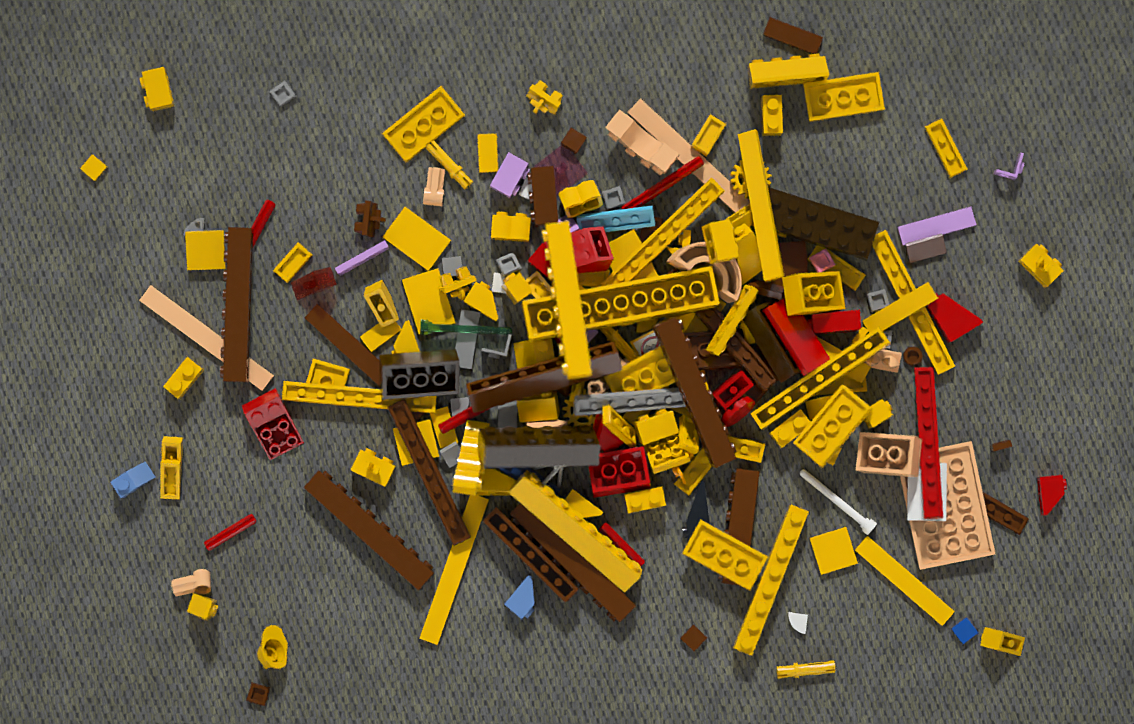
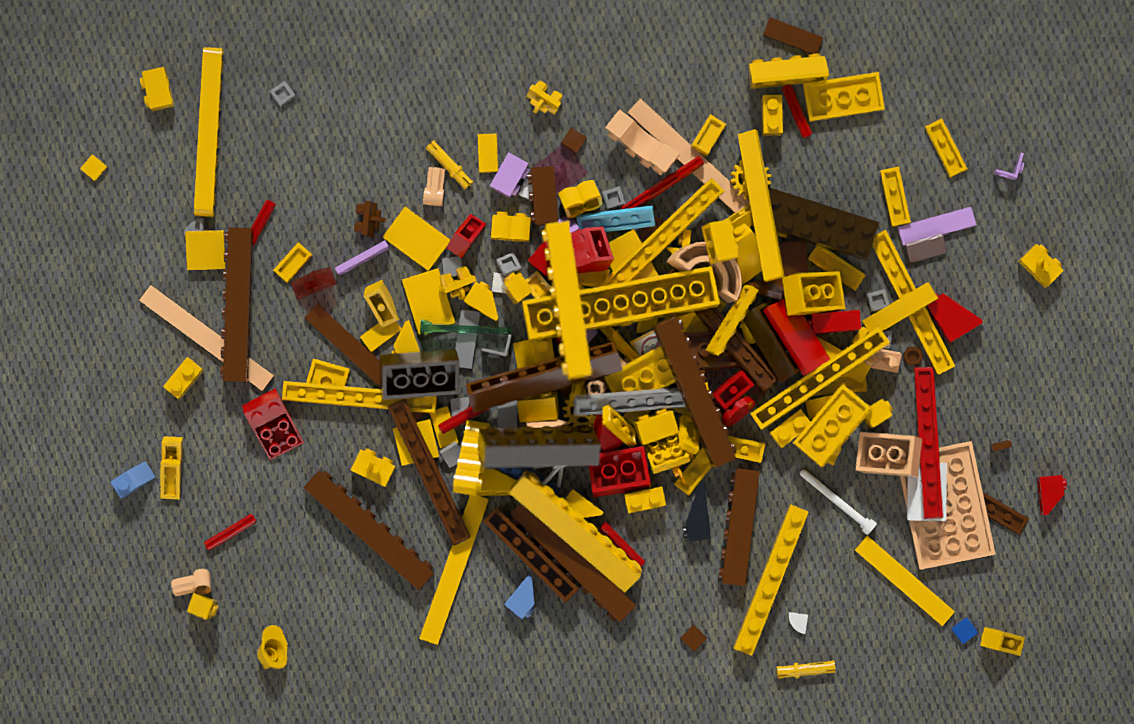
(207, 131): none -> yellow beam
(258, 694): reddish brown tile -> none
(423, 124): yellow tile -> none
(465, 235): none -> red slope
(725, 555): yellow tile -> none
(796, 111): none -> red axle
(822, 261): bright pink tile -> none
(833, 550): yellow tile -> none
(895, 196): none -> yellow plate

